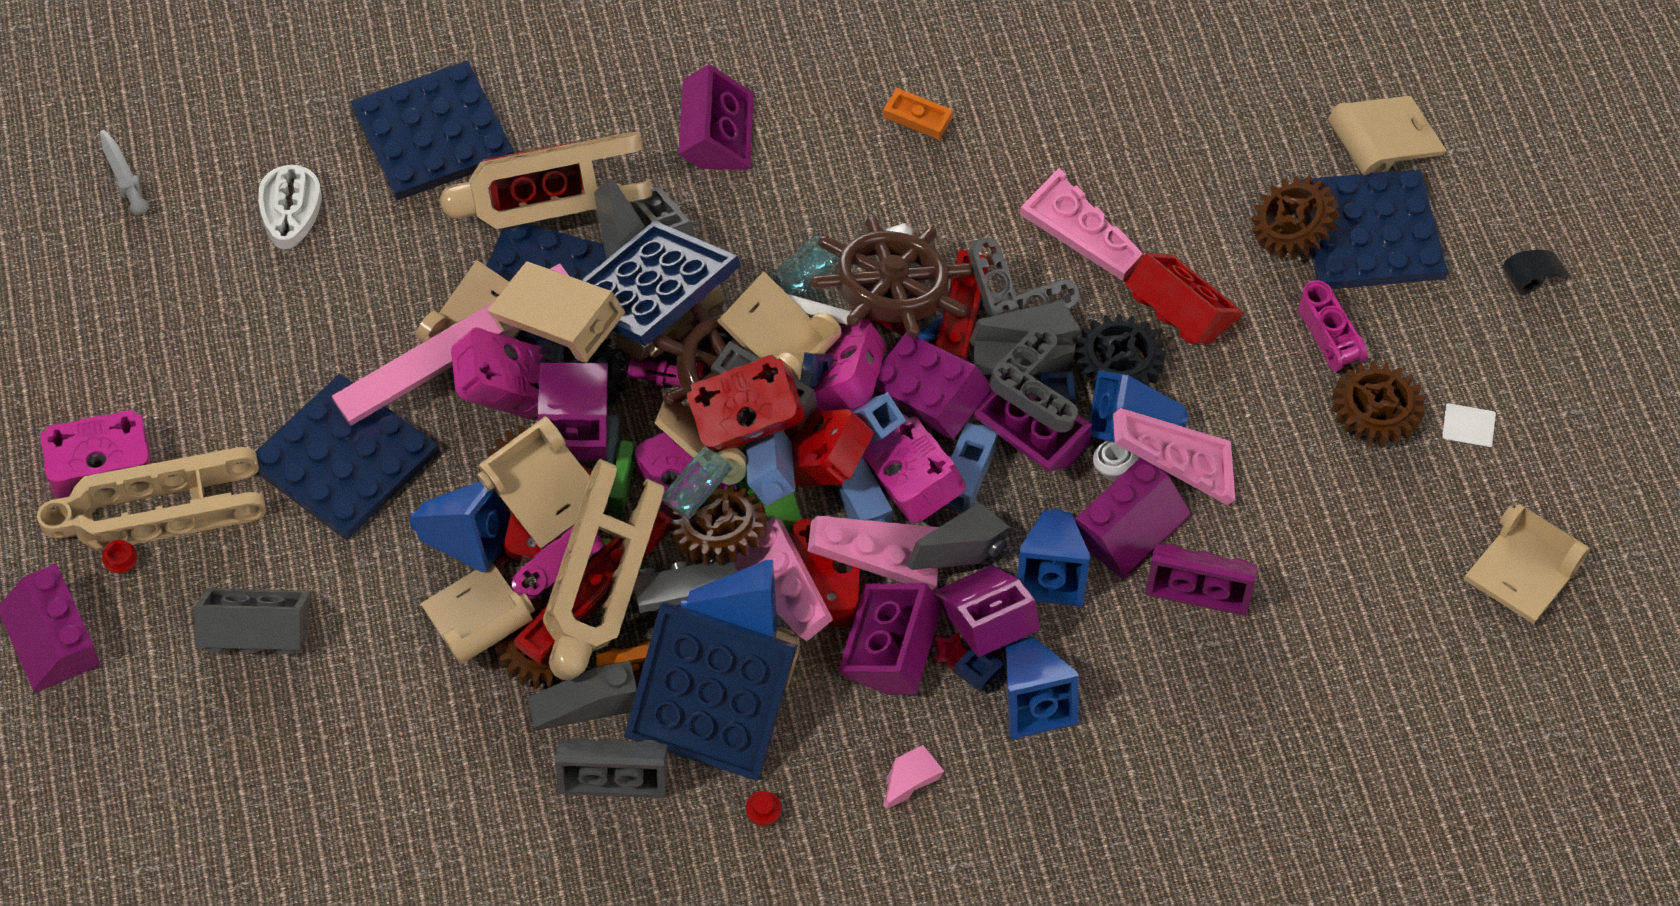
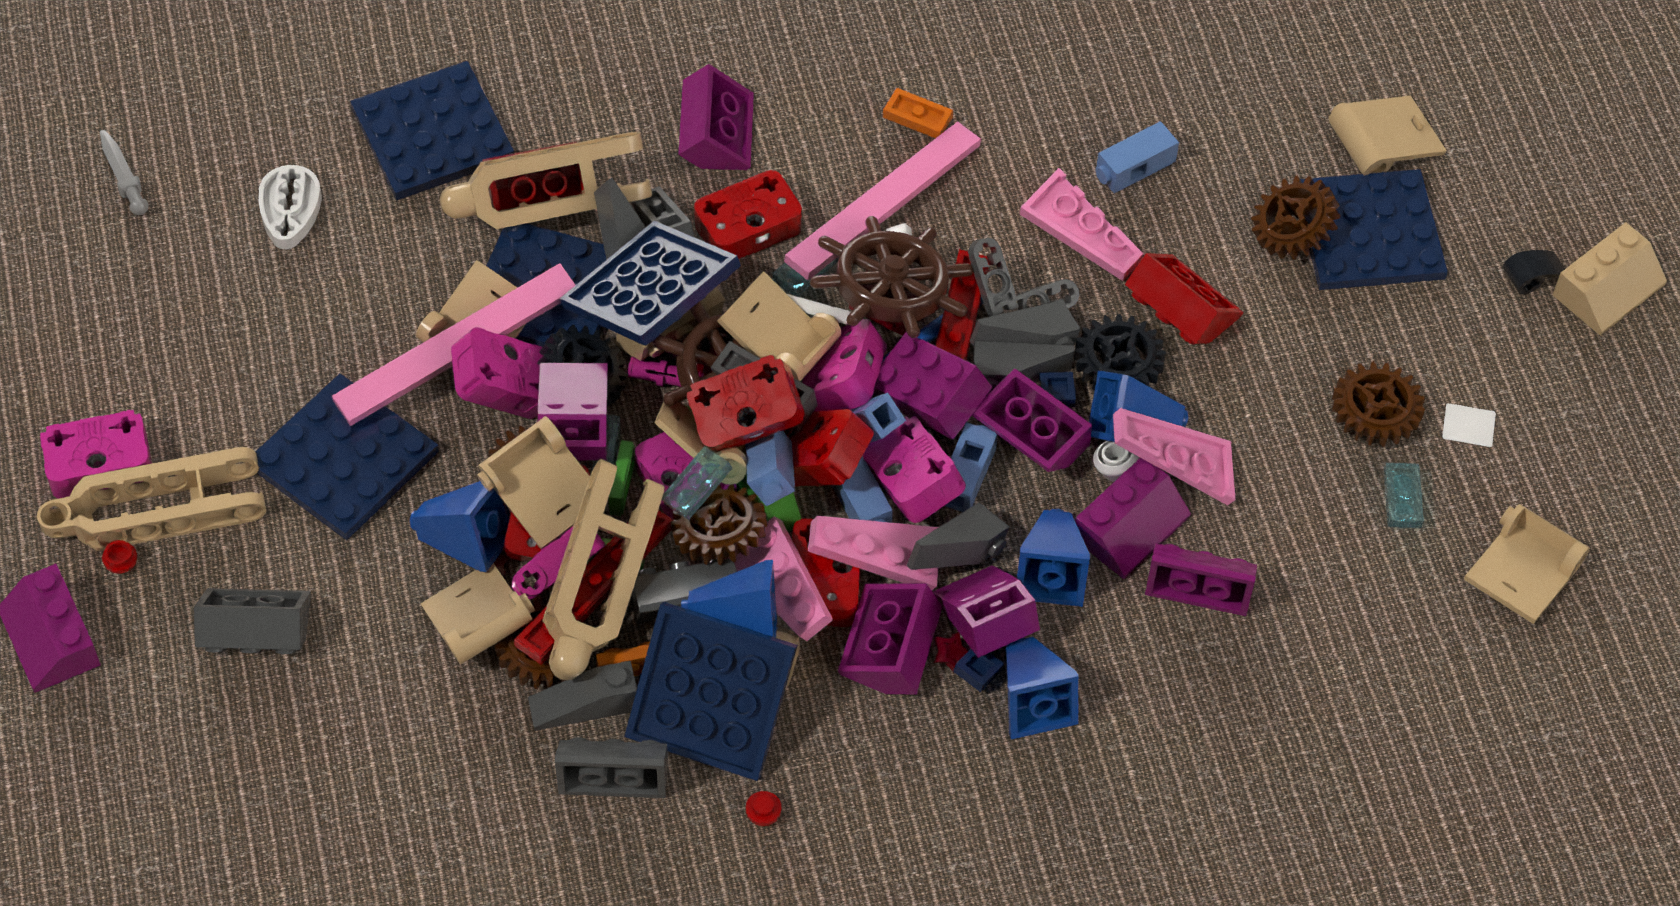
(557, 309): tan panel -> none
(749, 214): none -> red axle
(813, 367): dark blue tile -> none
(885, 197): none -> bright pink tile
(910, 773): bright pink slope -> none
(1022, 376): dark grey beam -> none
(1136, 157): none -> medium blue brick
(1339, 344): dark pink piece -> none
(1403, 495): none -> clear light blue plate
(1611, 279): none -> tan slope

